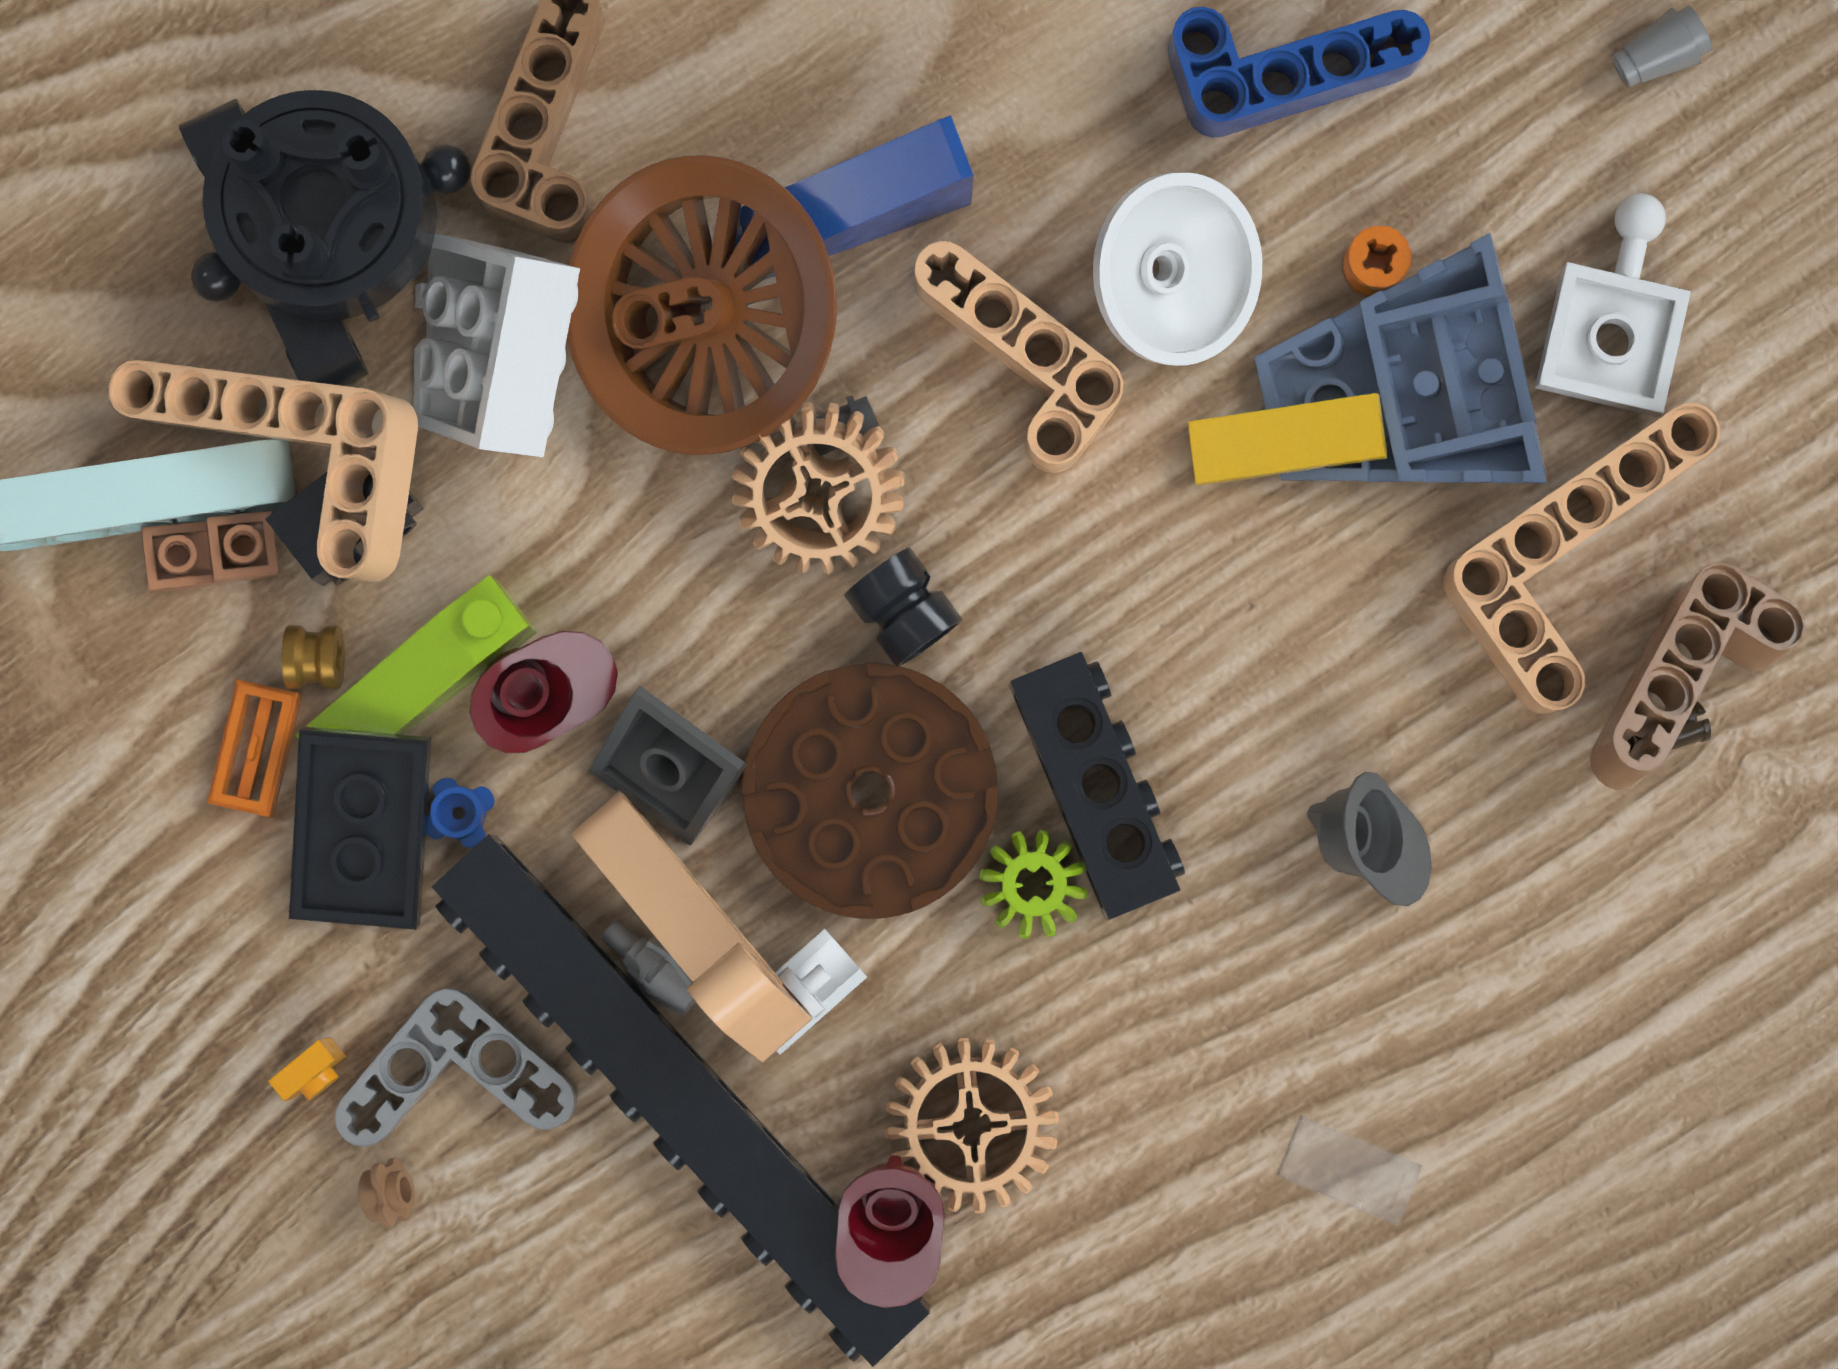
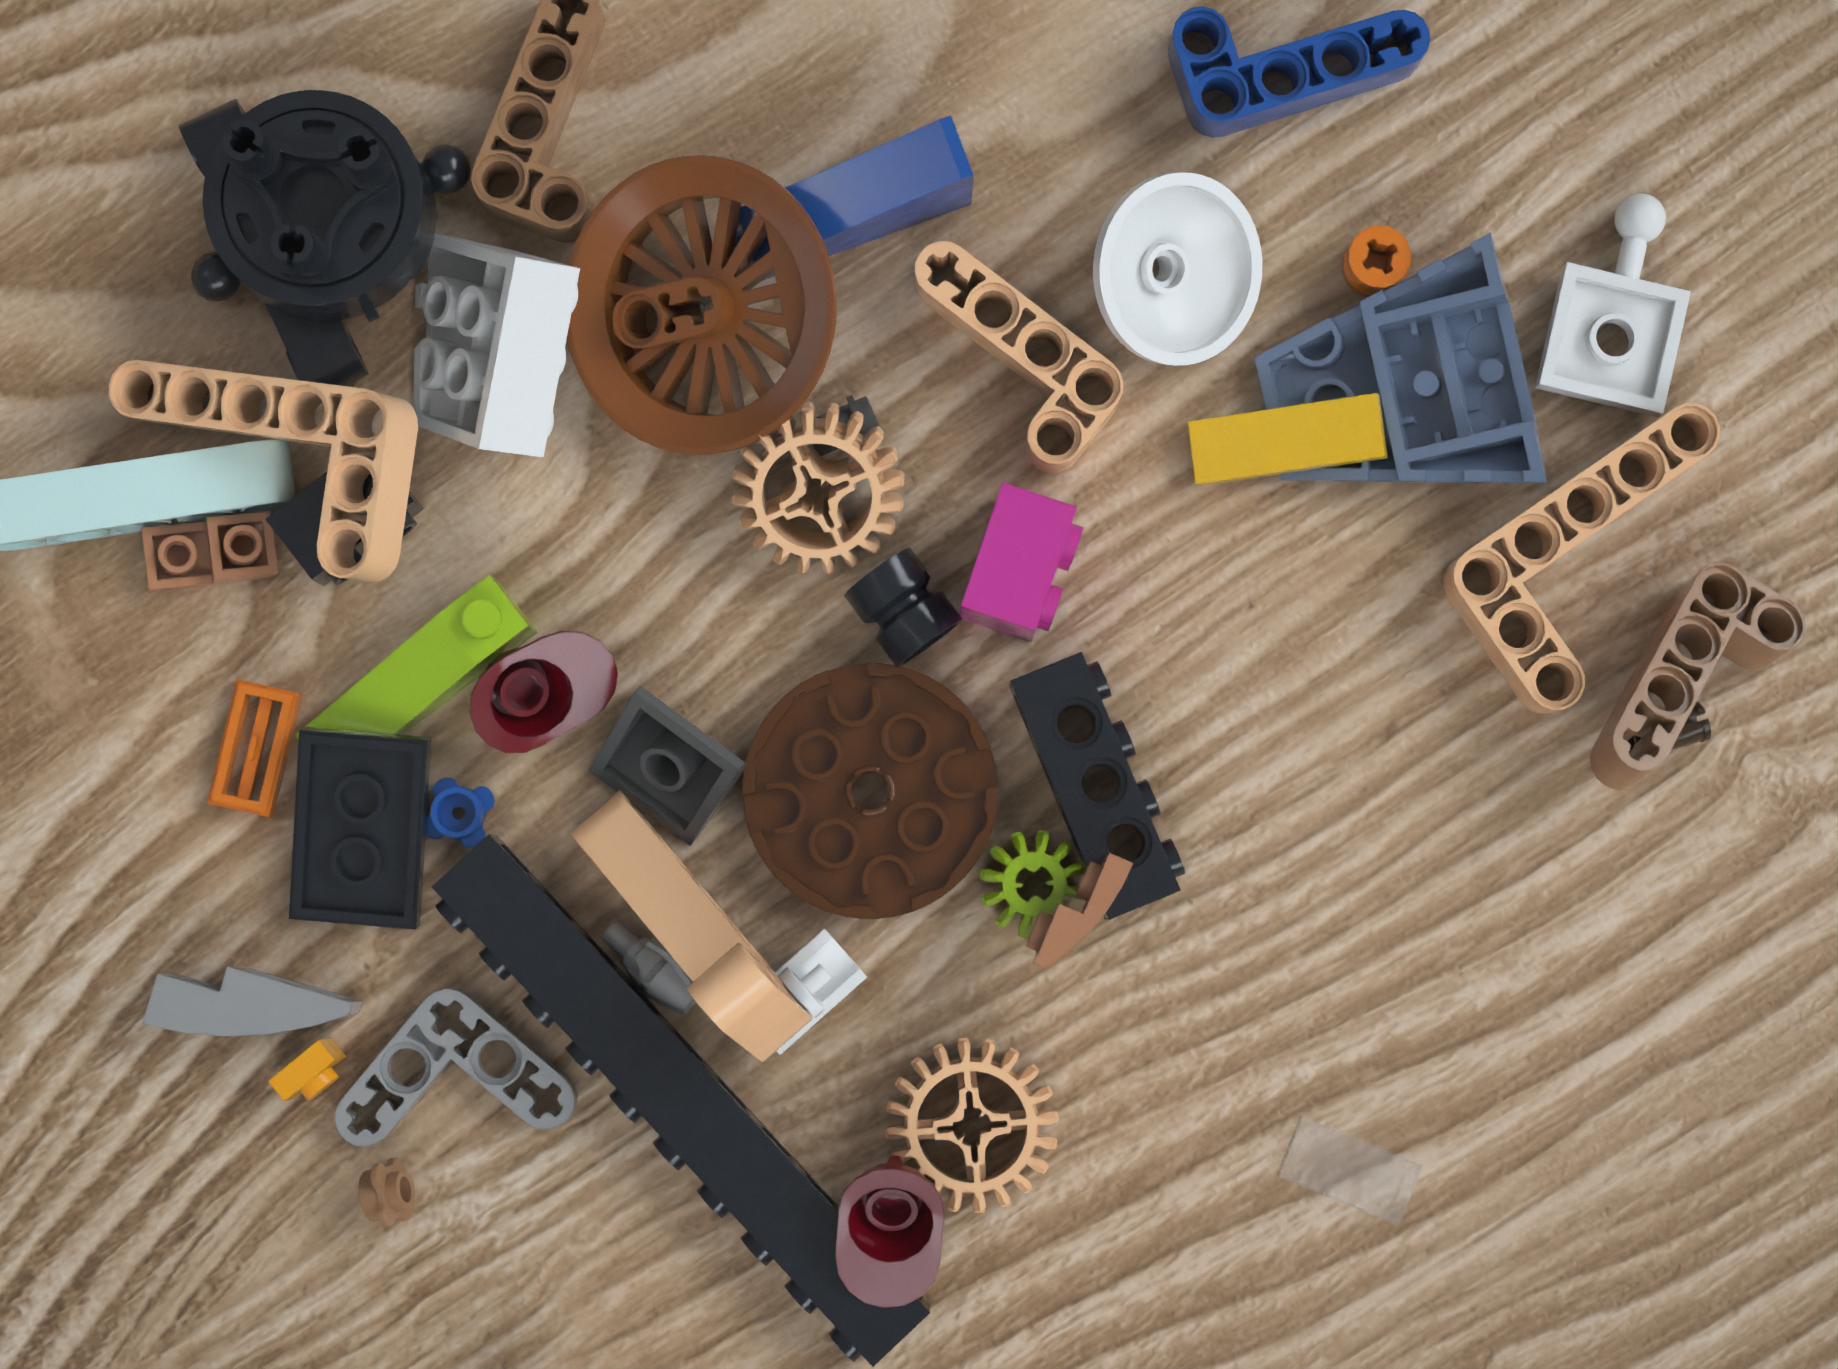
(243, 1005): none -> light grey slope
(313, 657): pearl gold wheel -> none
(1018, 562): none -> dark pink brick
(1062, 931): none -> nougat slope
(1374, 837): dark grey piece -> none
(1663, 48): light grey cone -> none

